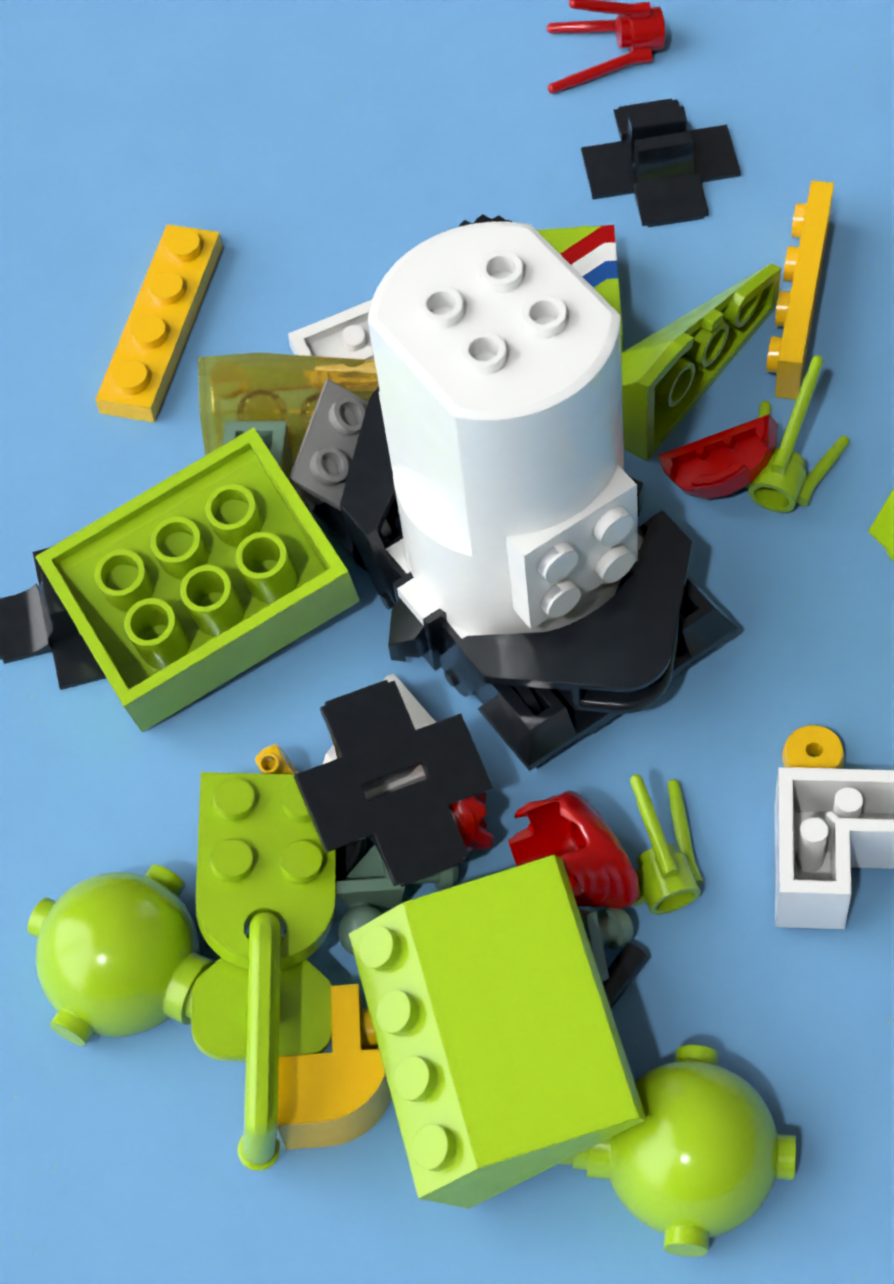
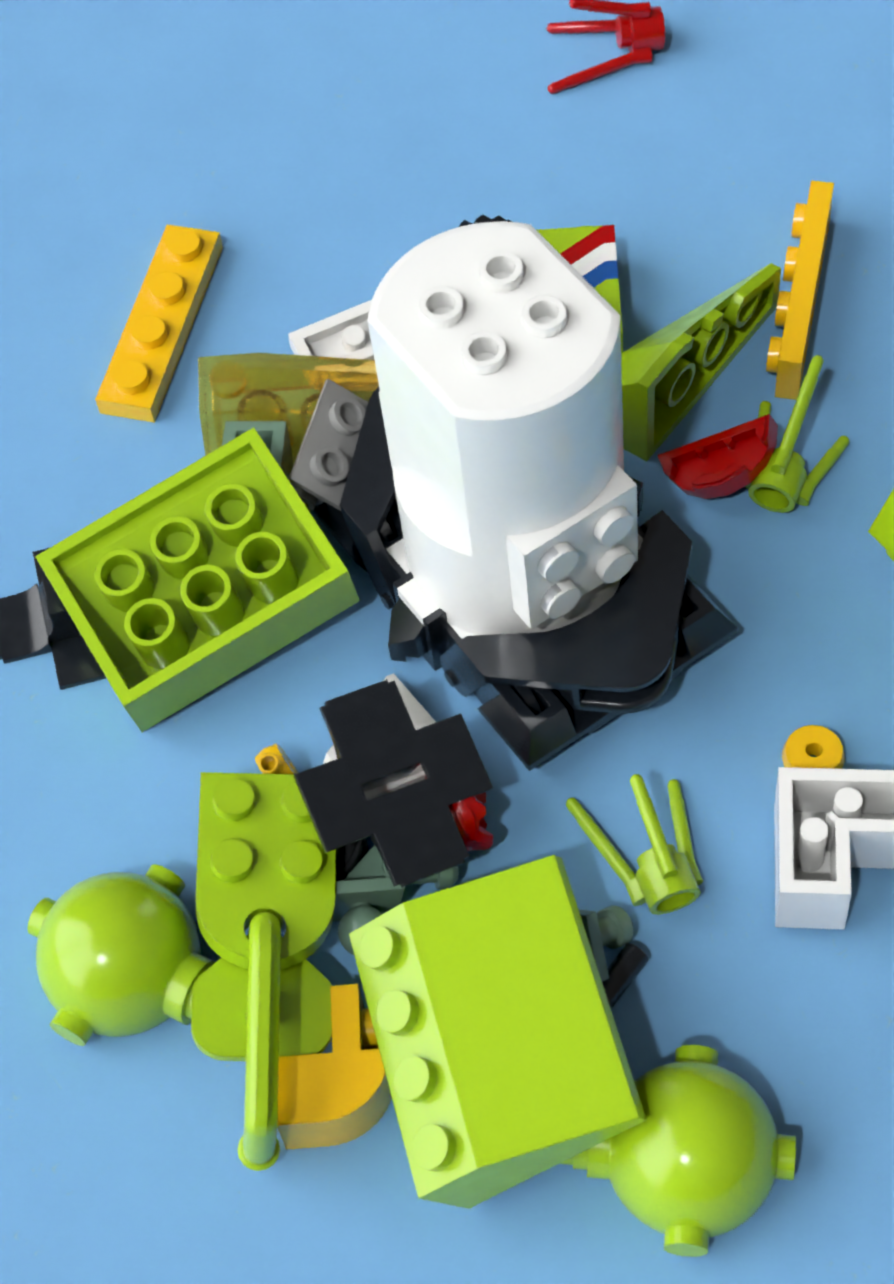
(589, 849): red hair -> none
(666, 162): black piece -> none

